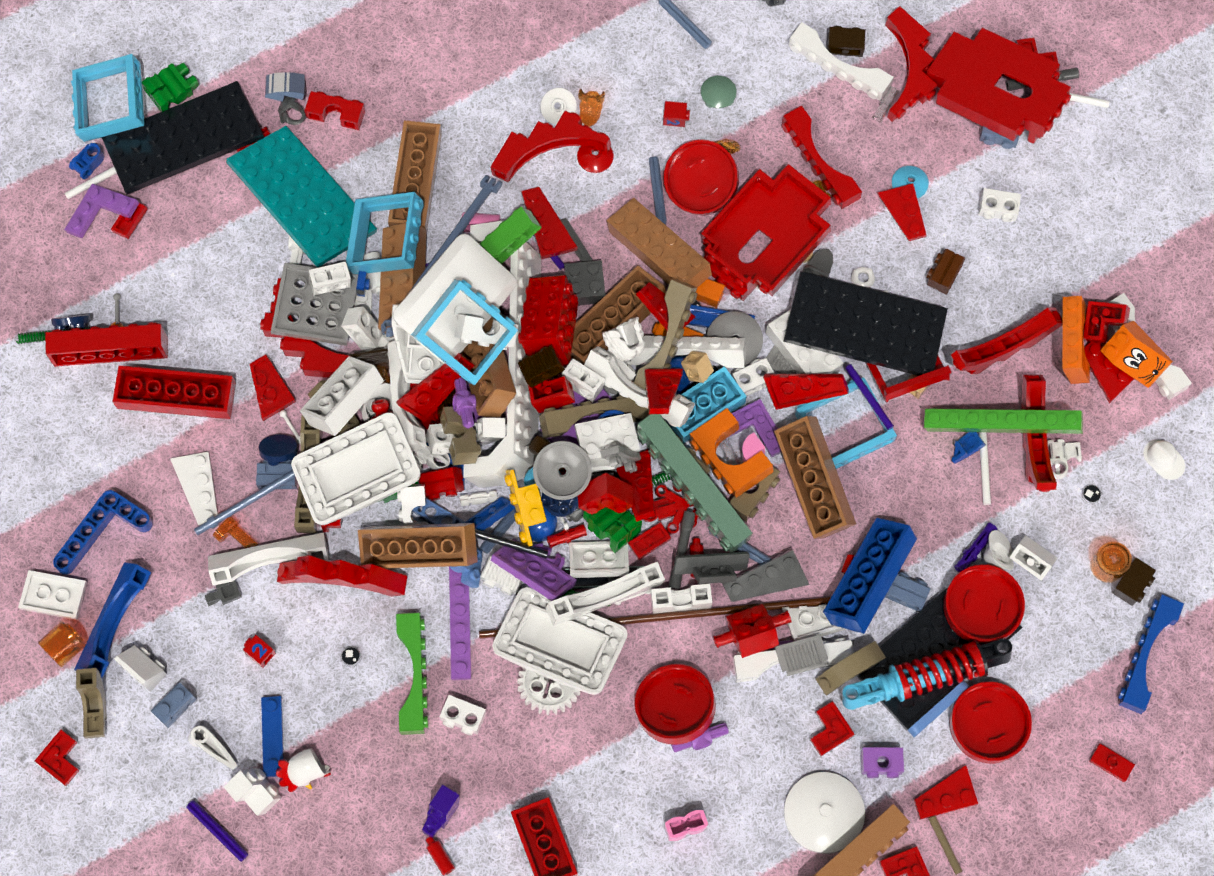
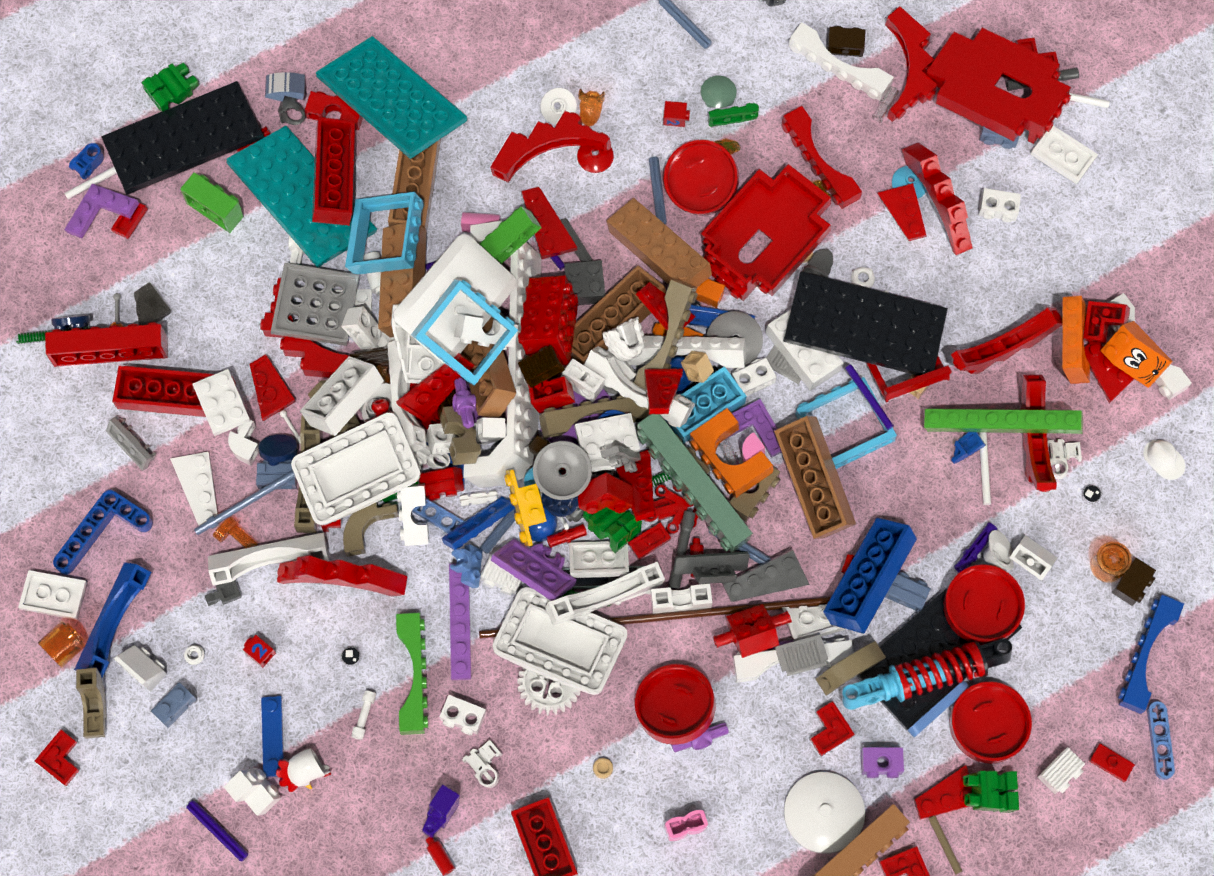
(129, 443): none -> light grey plate
(135, 98): medium azure window -> none
(150, 305): none -> clear smoke wing
(191, 649): none -> white plate
(211, 746): white piece -> none
(212, 202): none -> bright green brick
(221, 402): none -> white plate
(241, 446): none -> white brick
(329, 278): white brick -> none
(333, 171): none -> red brick
(359, 522): none -> dark tan arch
(362, 283): blue plate -> none
(368, 698): none -> white bar
(391, 97): none -> teal plate
(418, 545): medium nougat brick -> none
(481, 760): none -> white piece
(487, 188): sand blue hinge -> none
(511, 544): black bar -> none
(603, 768): none -> tan tile
(733, 115): none -> green hinge
(798, 389): red wing -> none
(939, 186): none -> red arch
(945, 271): reddish brown brick -> none
(986, 791): none -> green hips
(1061, 771): none -> white brick
(1064, 154): none -> white plate
(1164, 740): none -> medium blue beam

